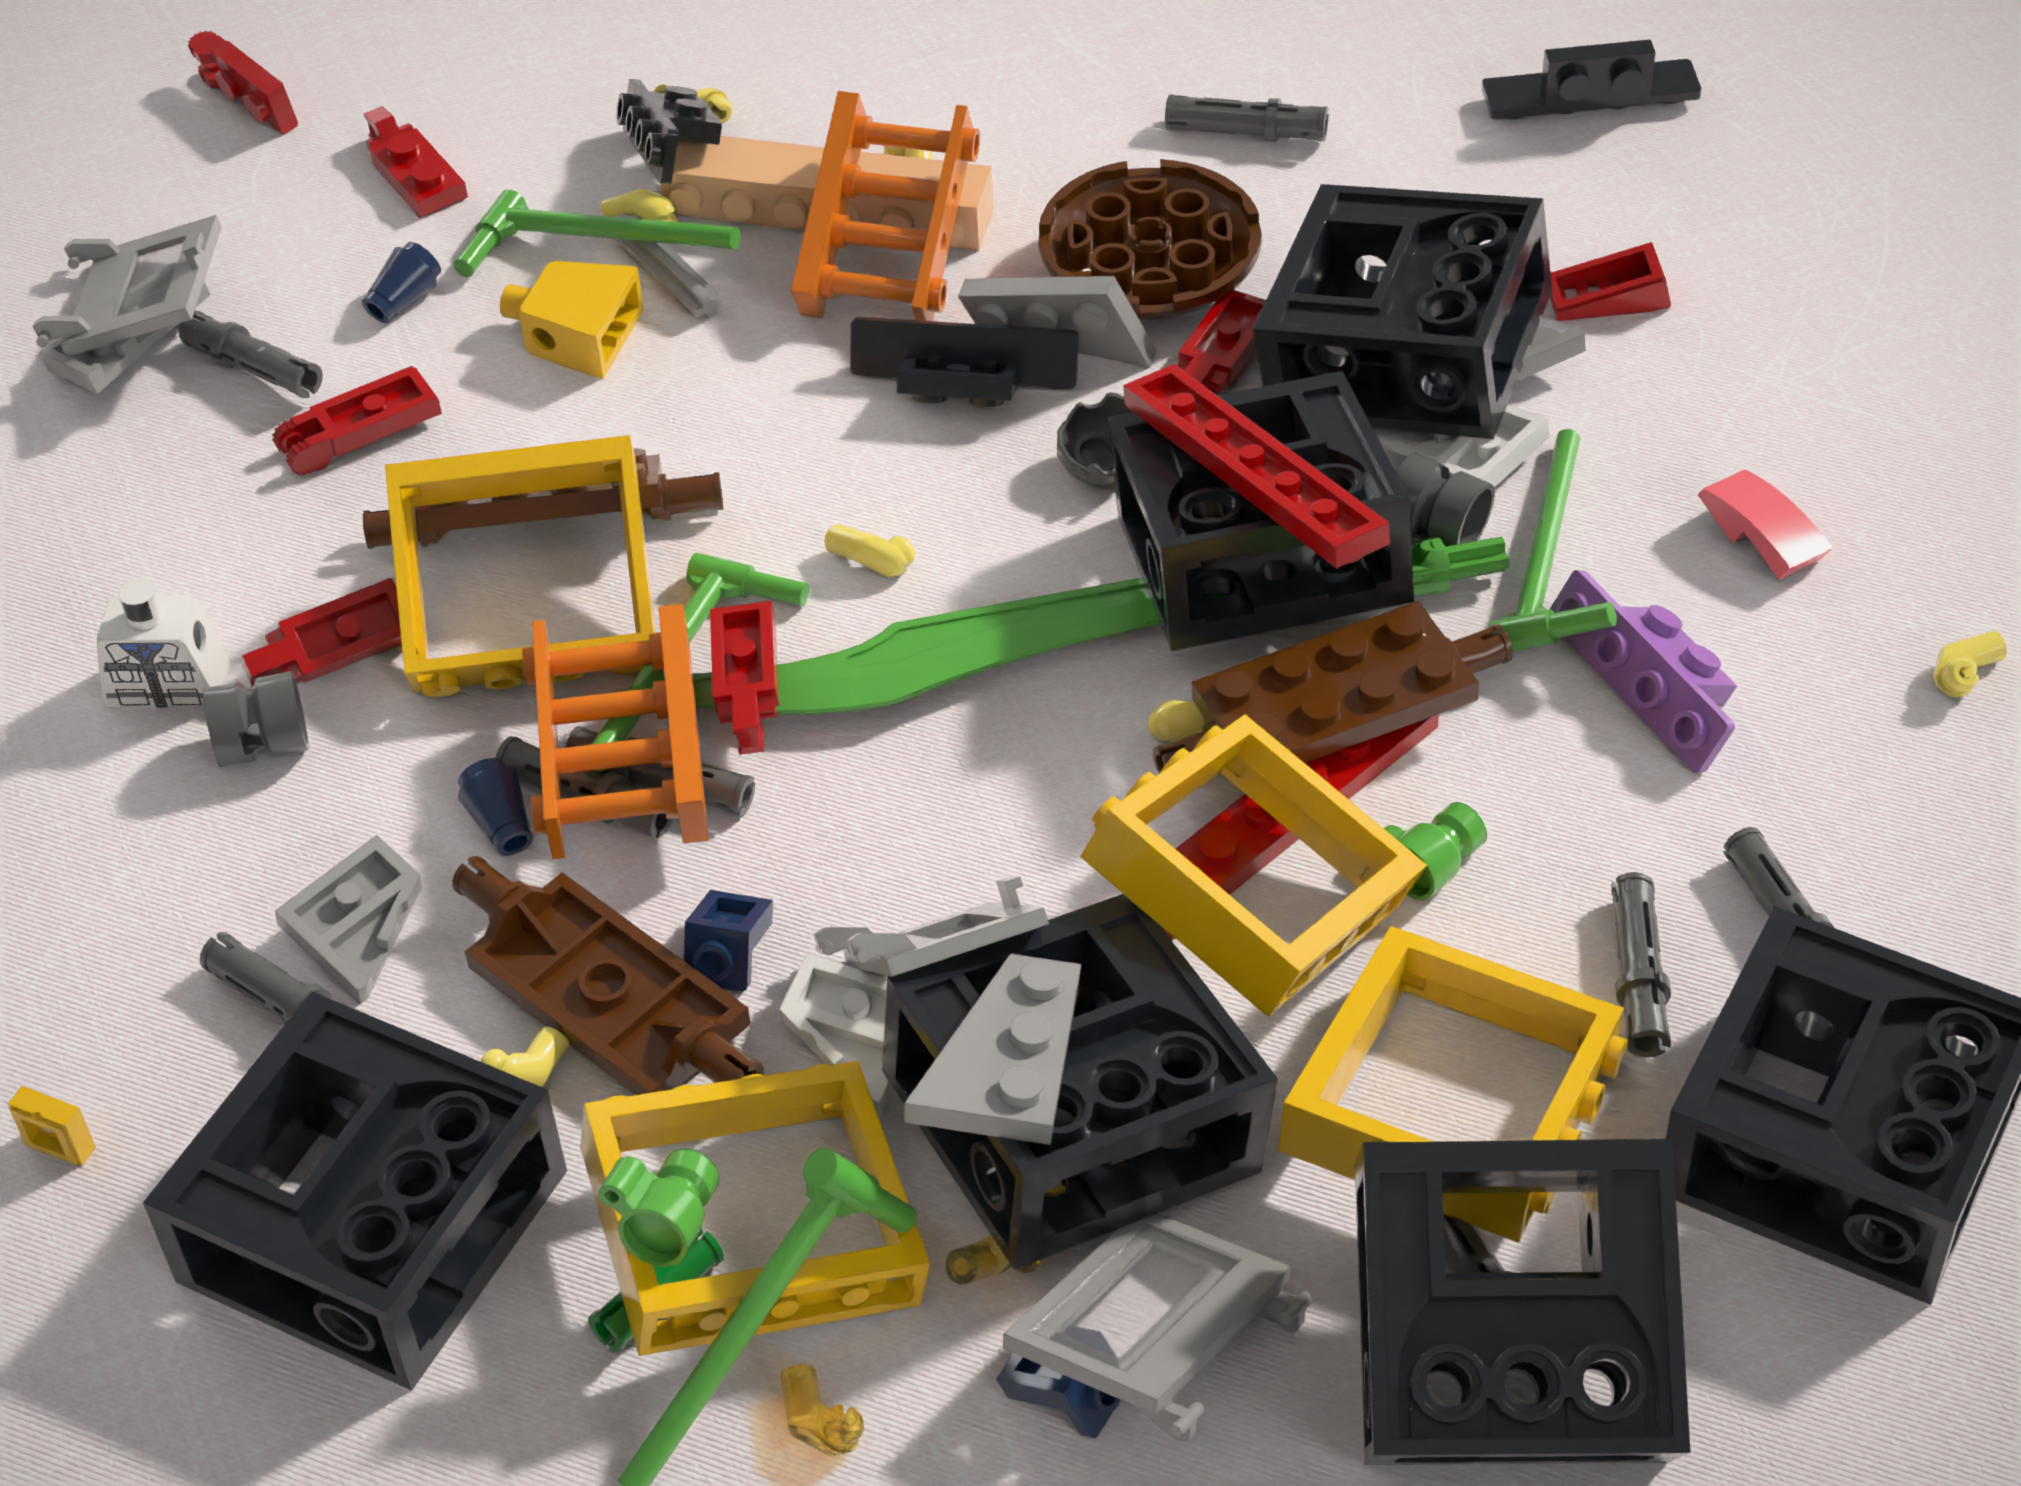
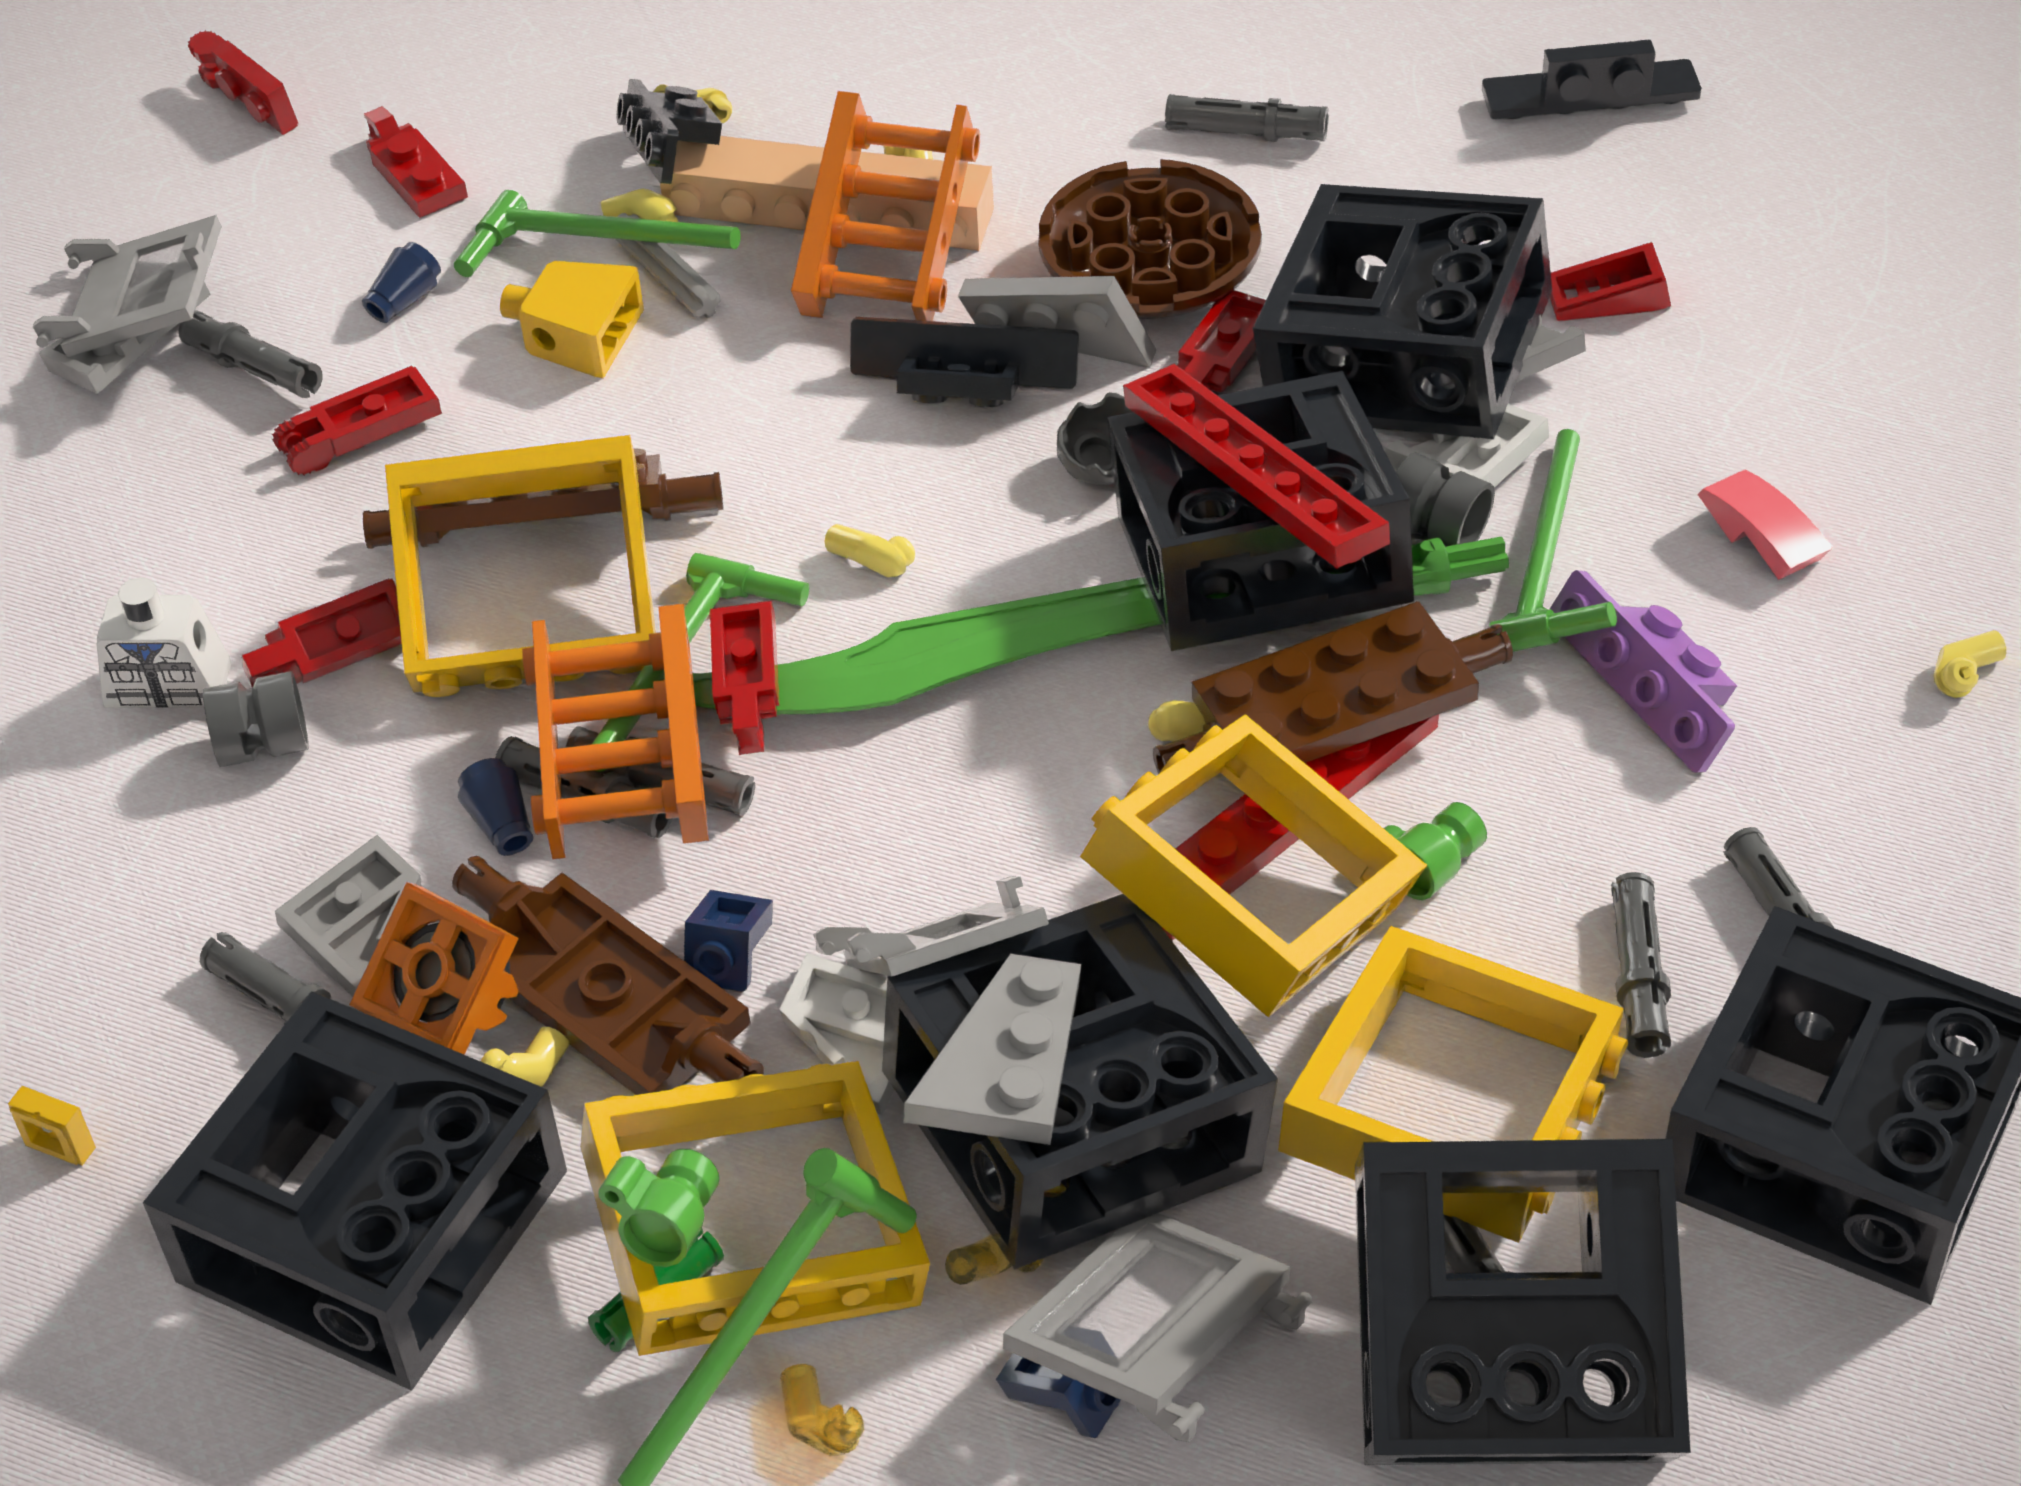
(438, 972): none -> orange piece

